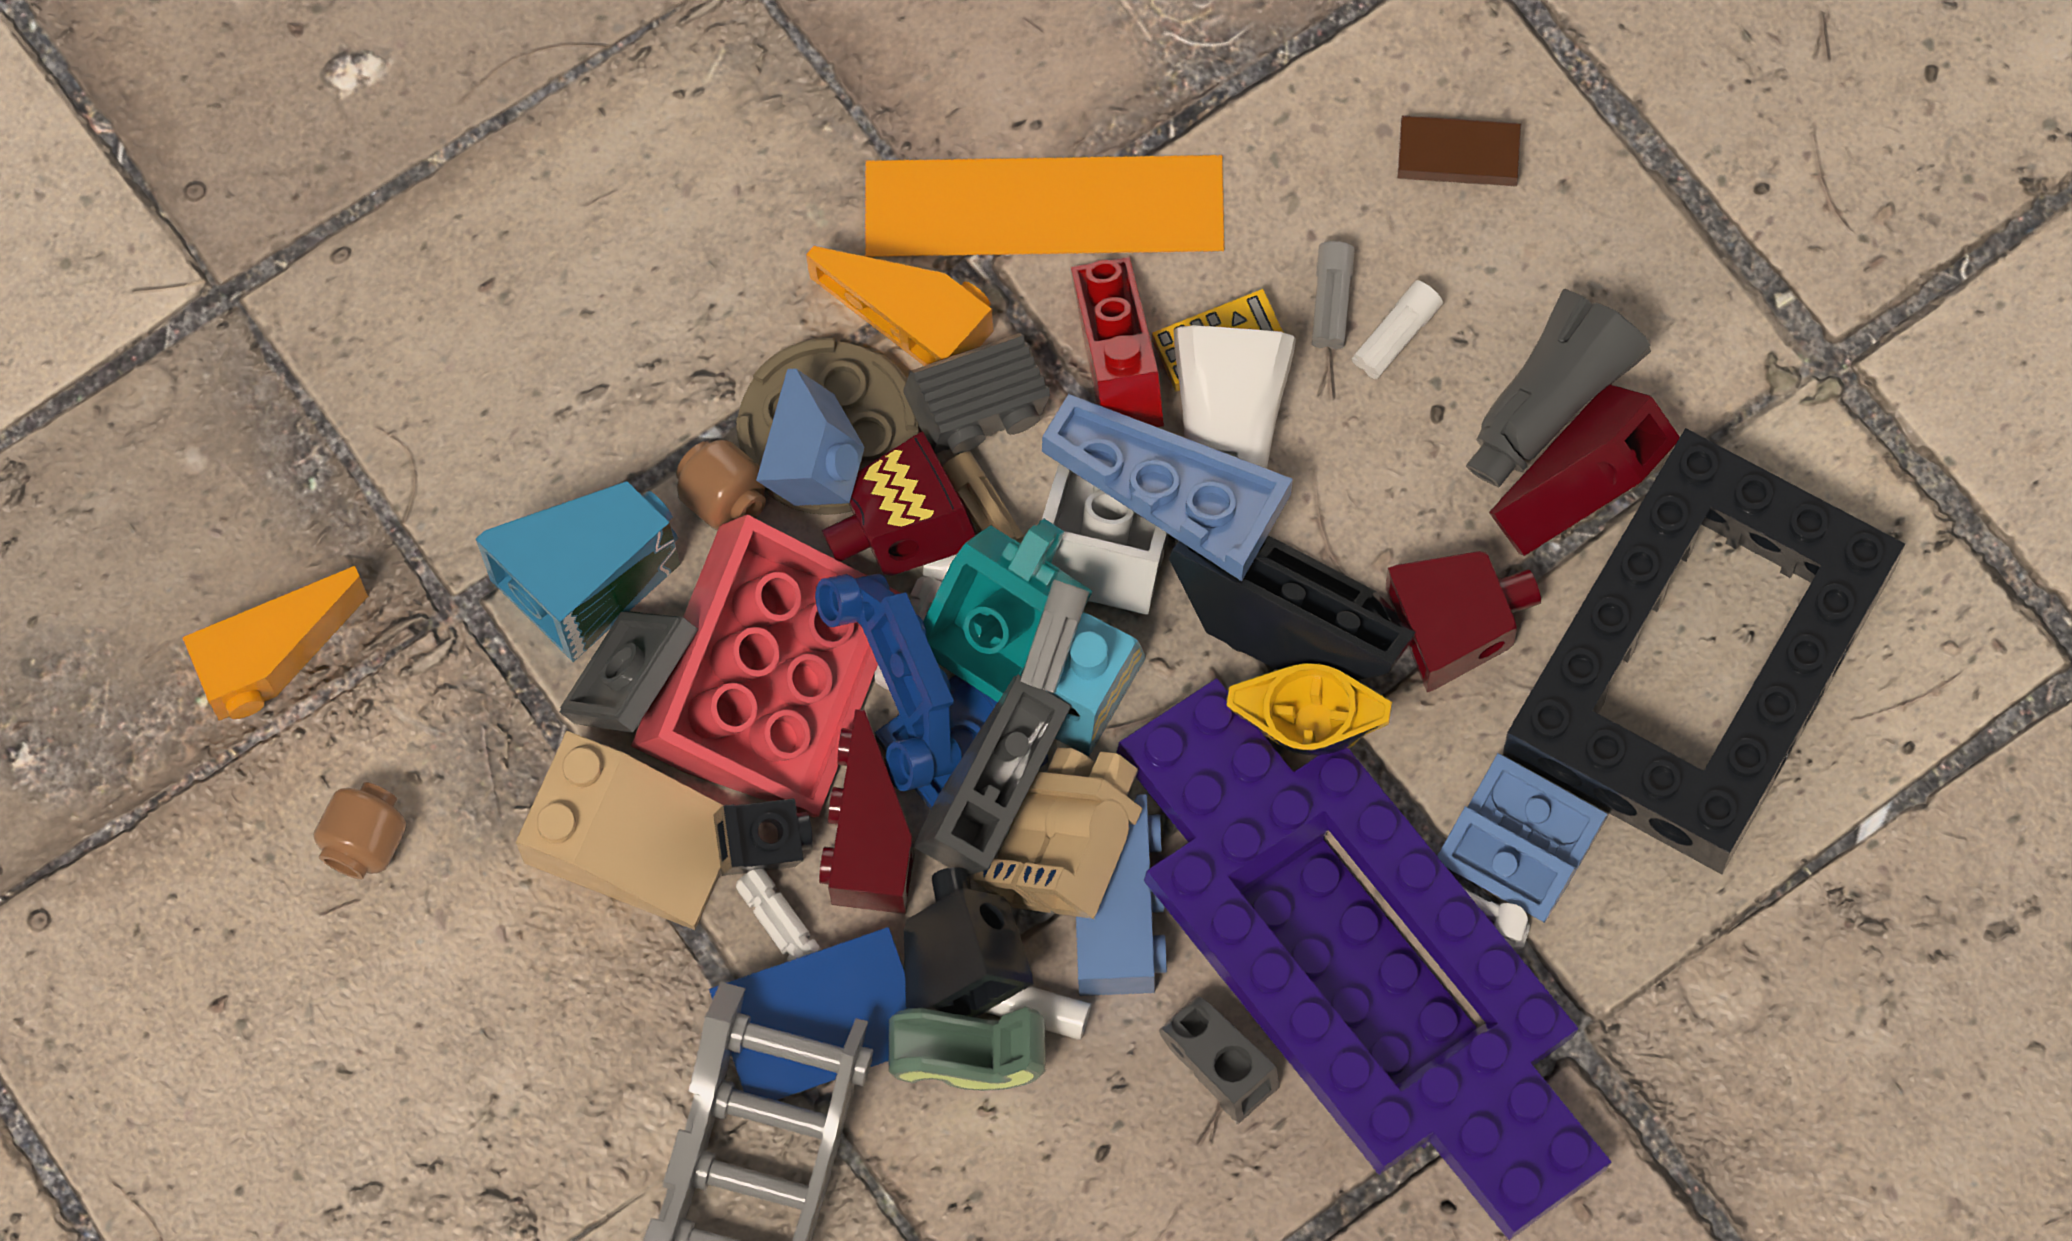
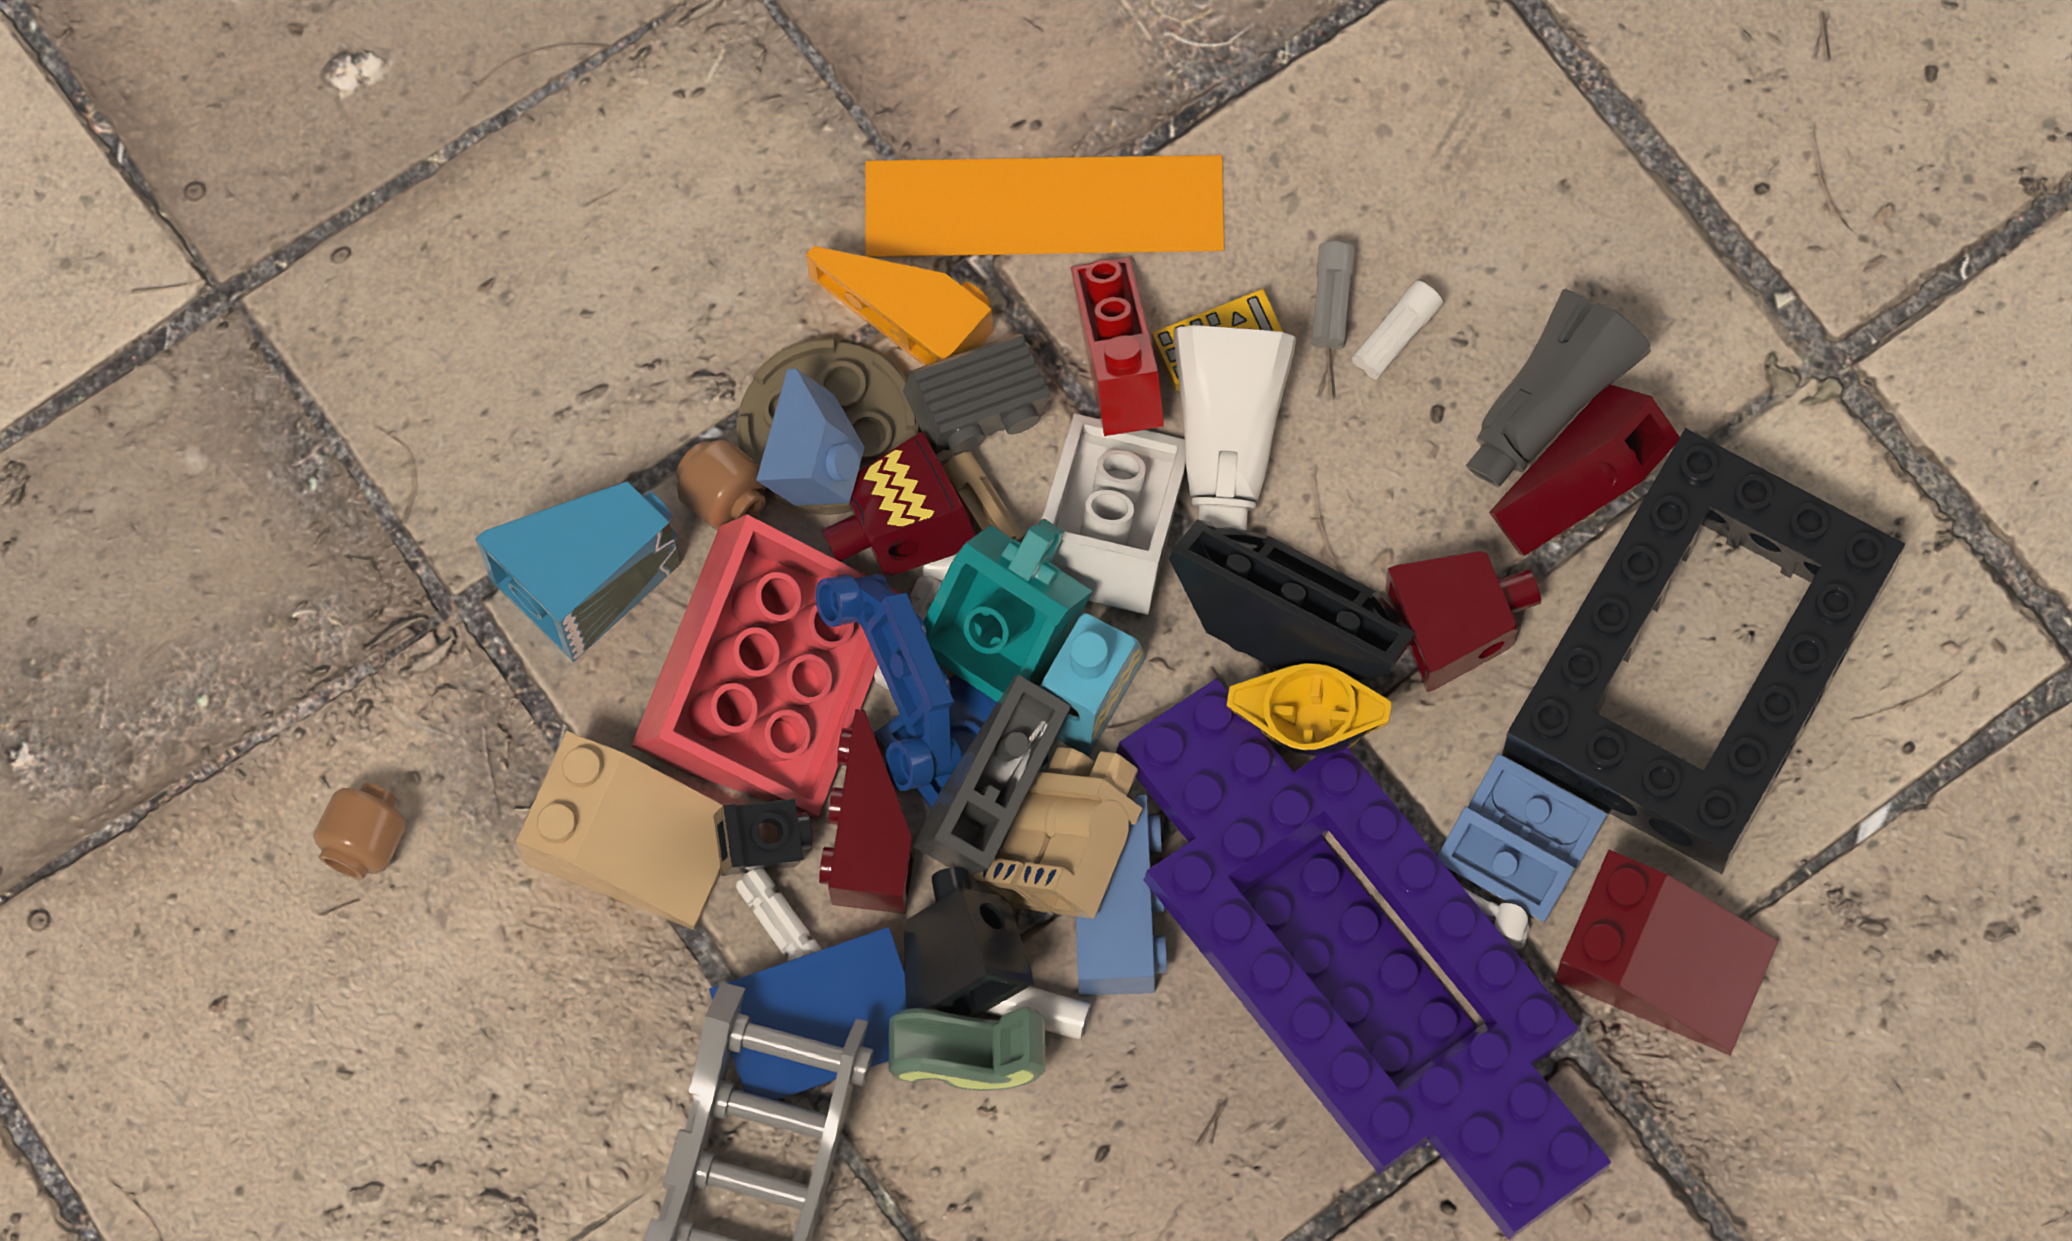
(265, 647): light orange slope -> none
(628, 670): dark grey tile -> none
(1054, 636): light grey piece -> none
(1179, 485): medium blue wing -> none
(1221, 1058): dark grey leg -> none
(1459, 151): reddish brown tile -> none
(1665, 954): none -> dark red slope

